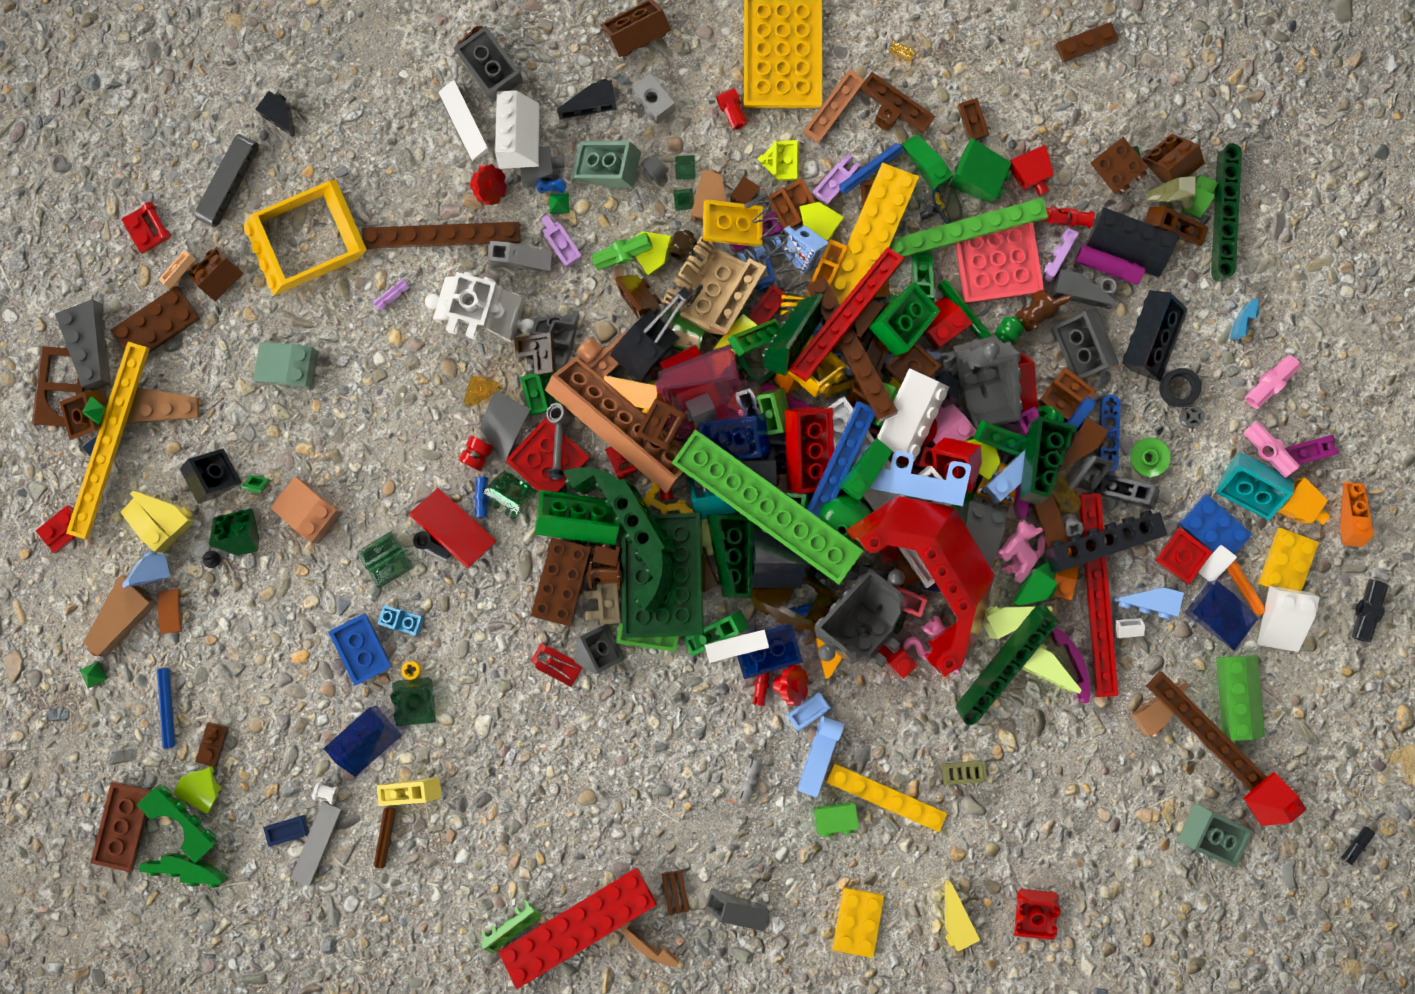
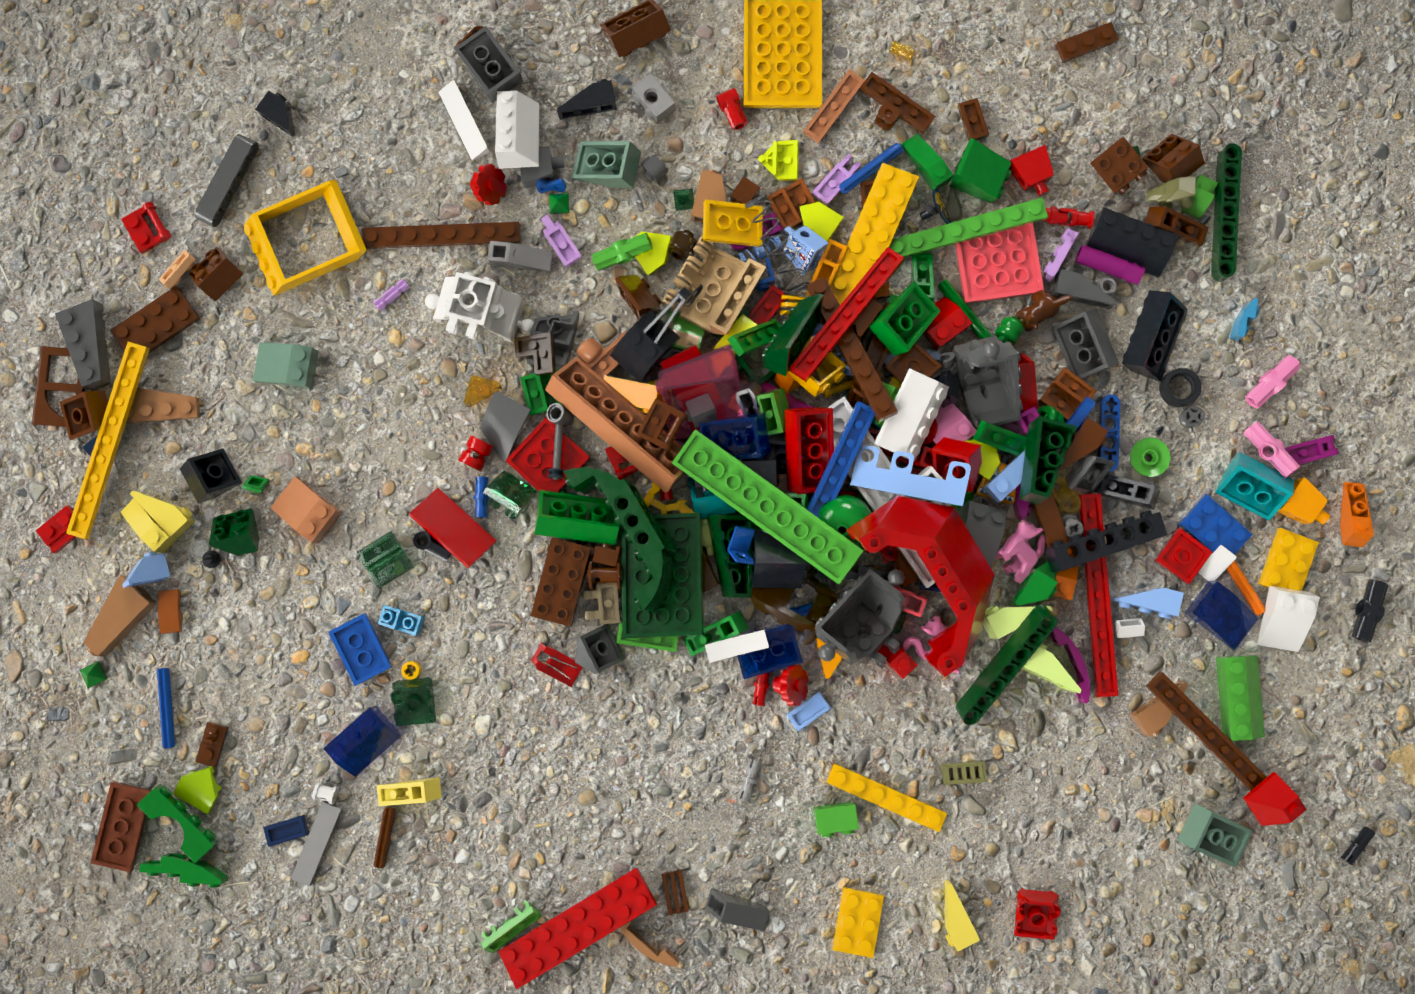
(94, 410): green slope -> none
(685, 167): clear green slope -> none
(740, 544): none -> blue bracket
(819, 756): light blue beam -> none
(866, 470): green slope -> none

